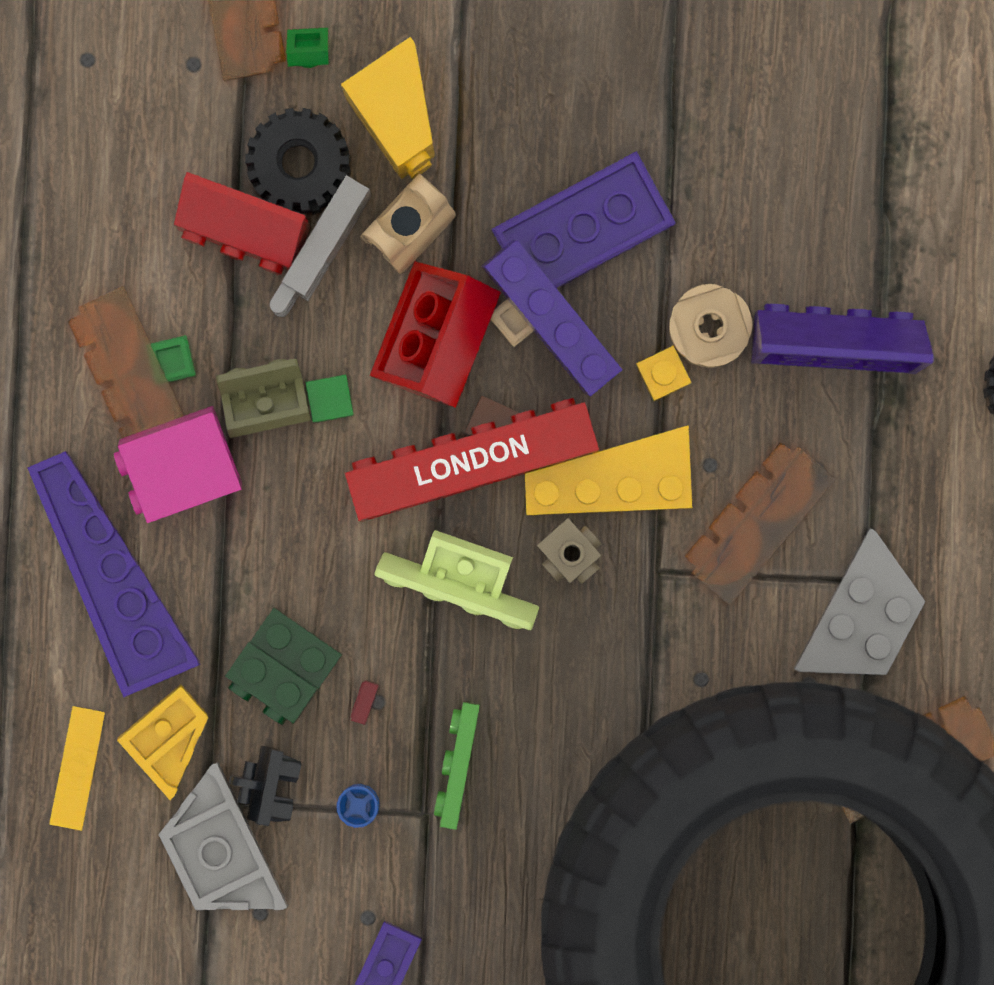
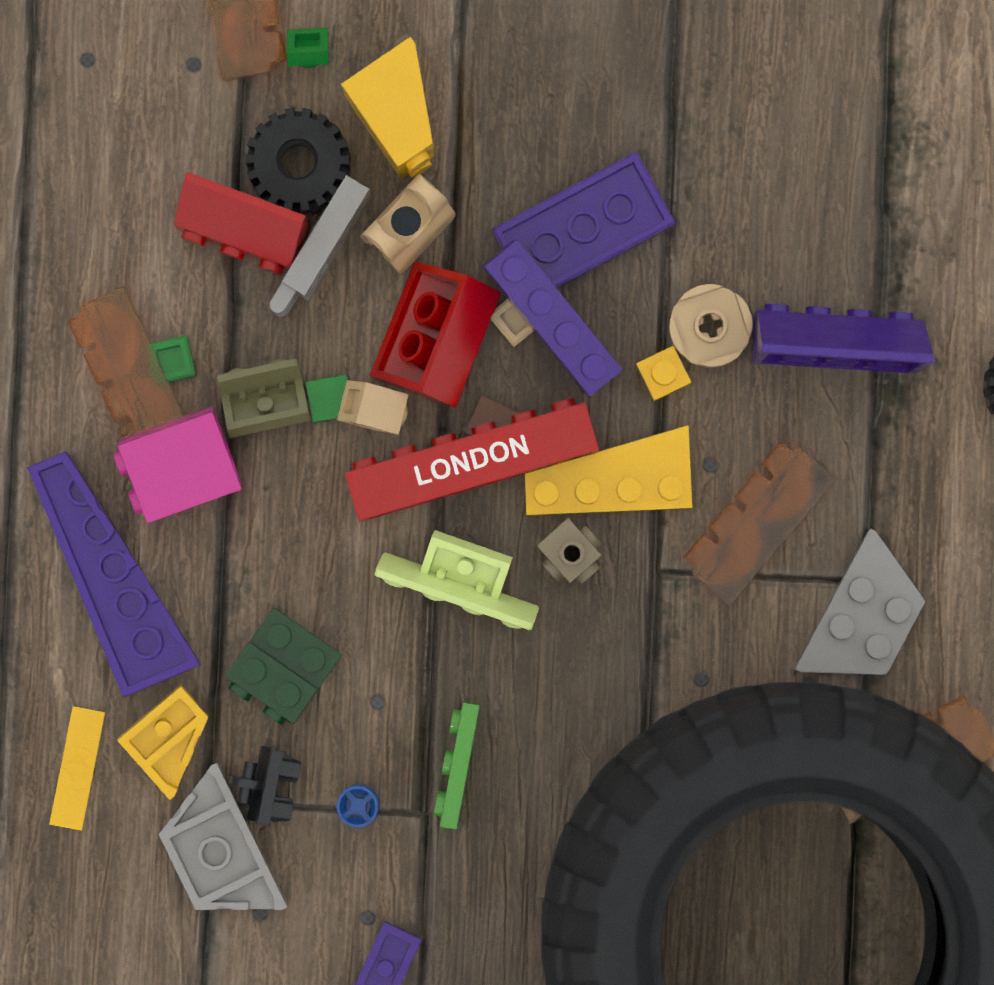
(364, 702): dark red tile -> none
(373, 407): none -> tan brick

